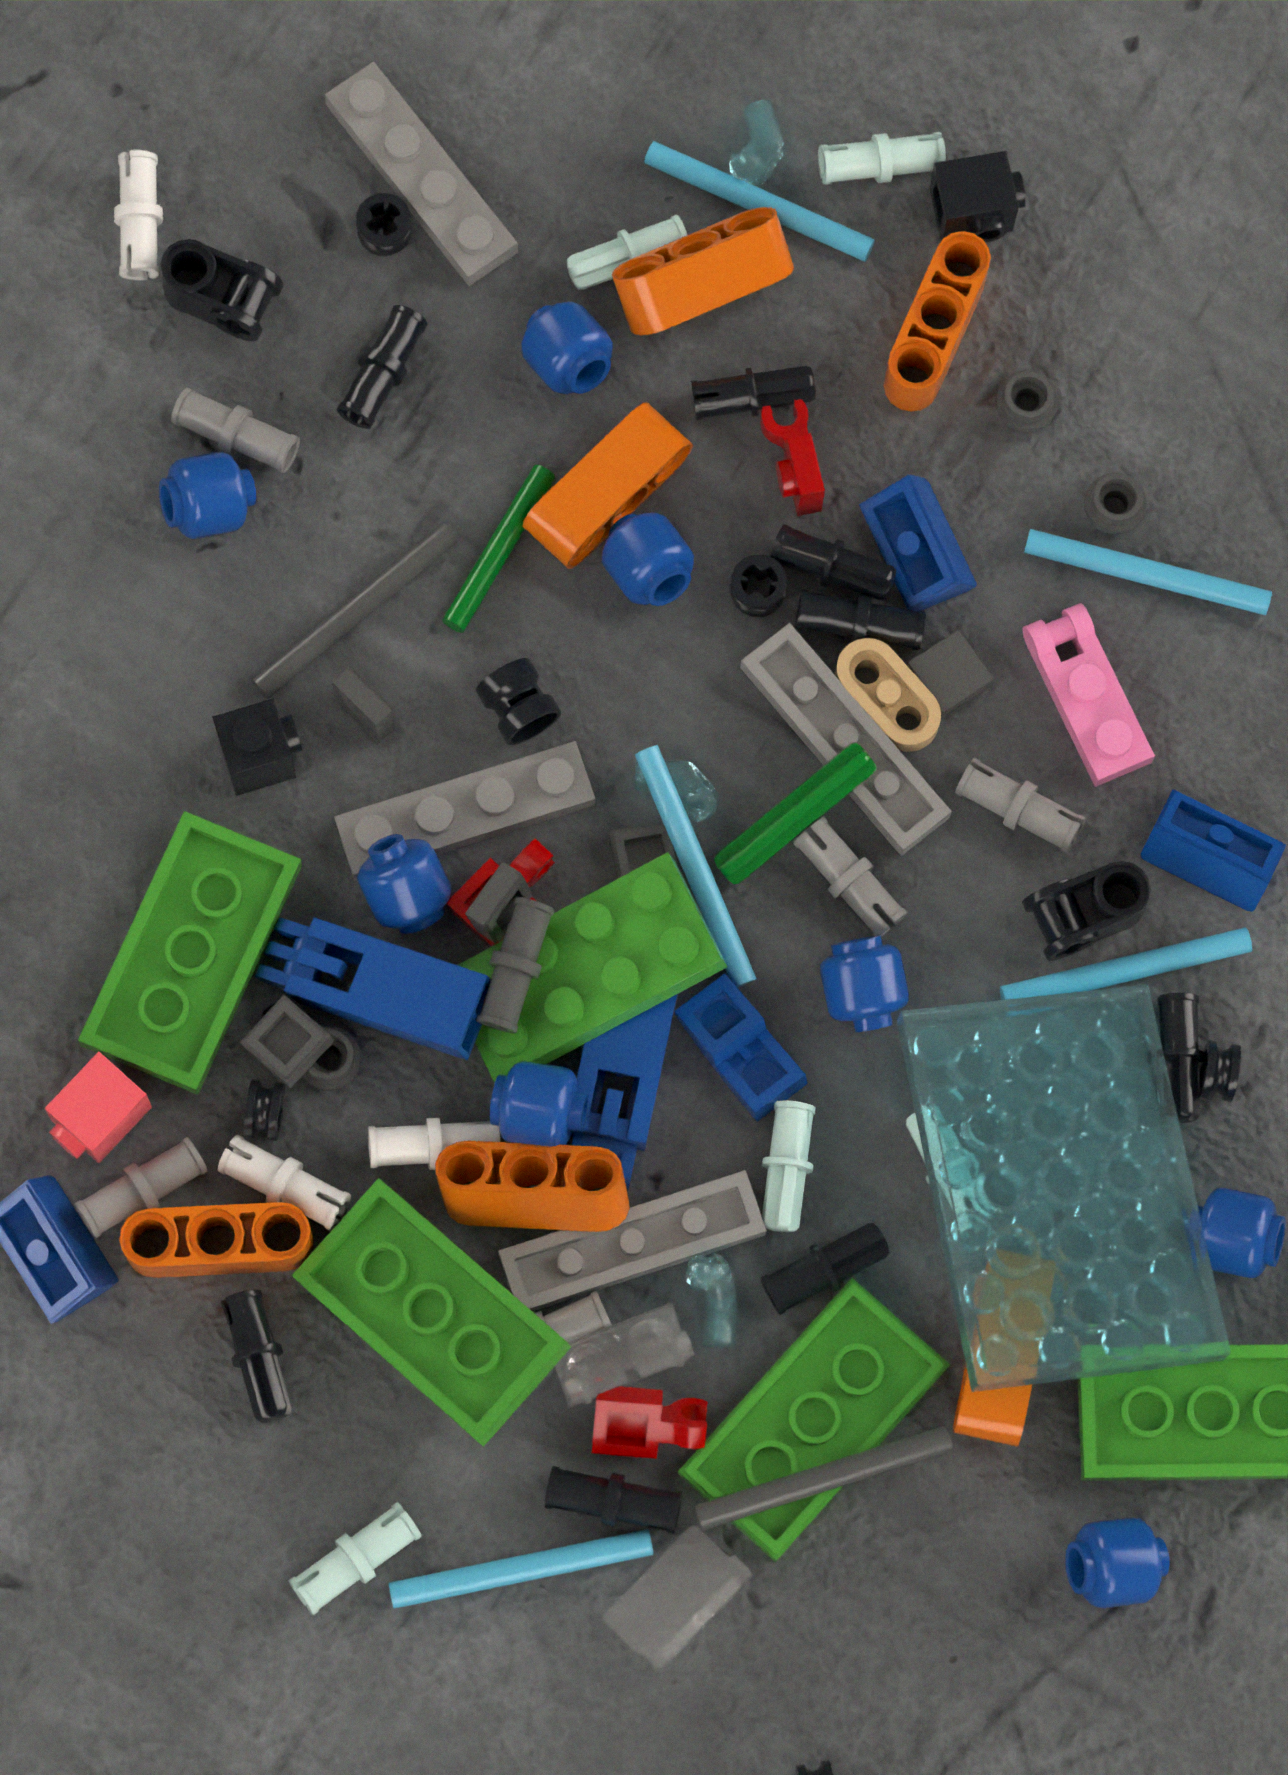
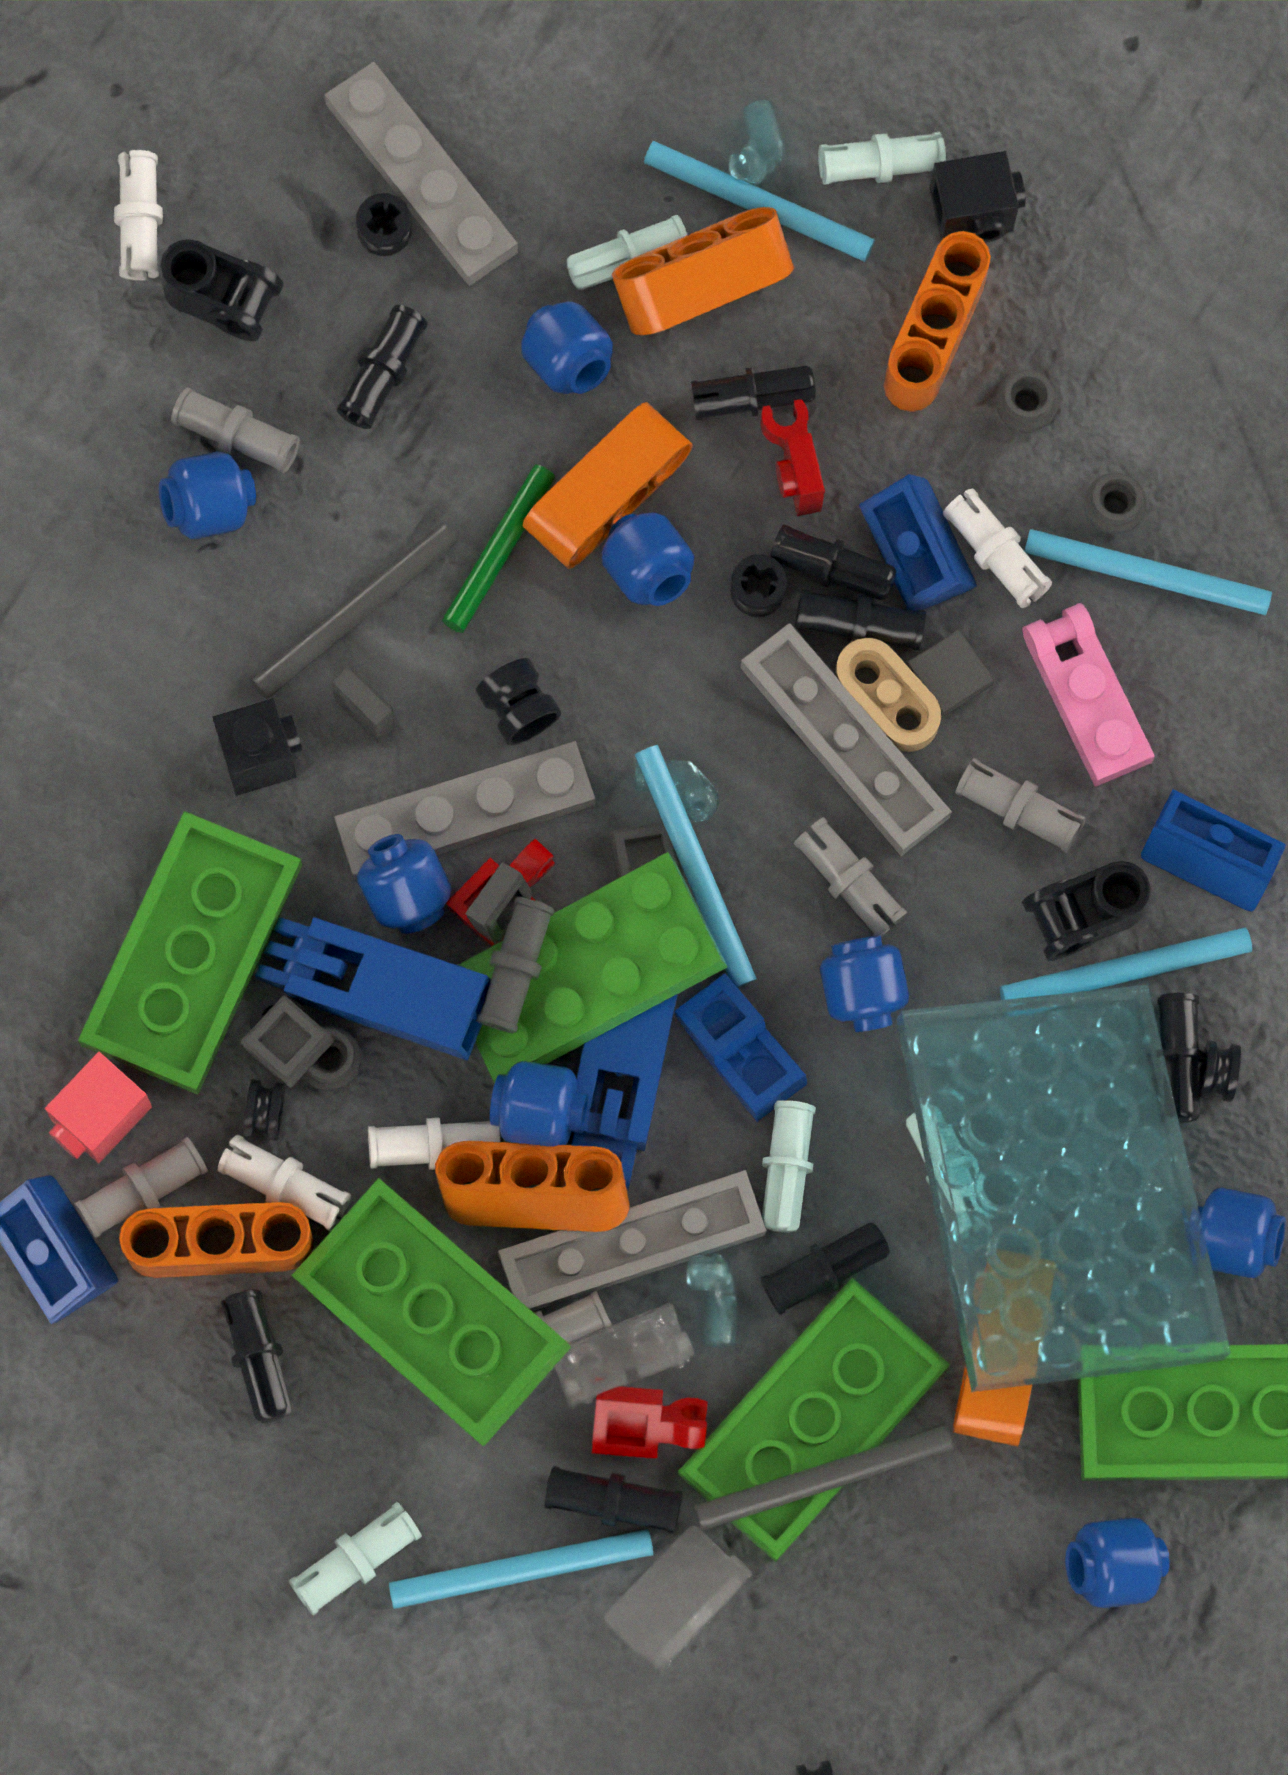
(795, 813): green axle -> none
(997, 548): none -> white pin

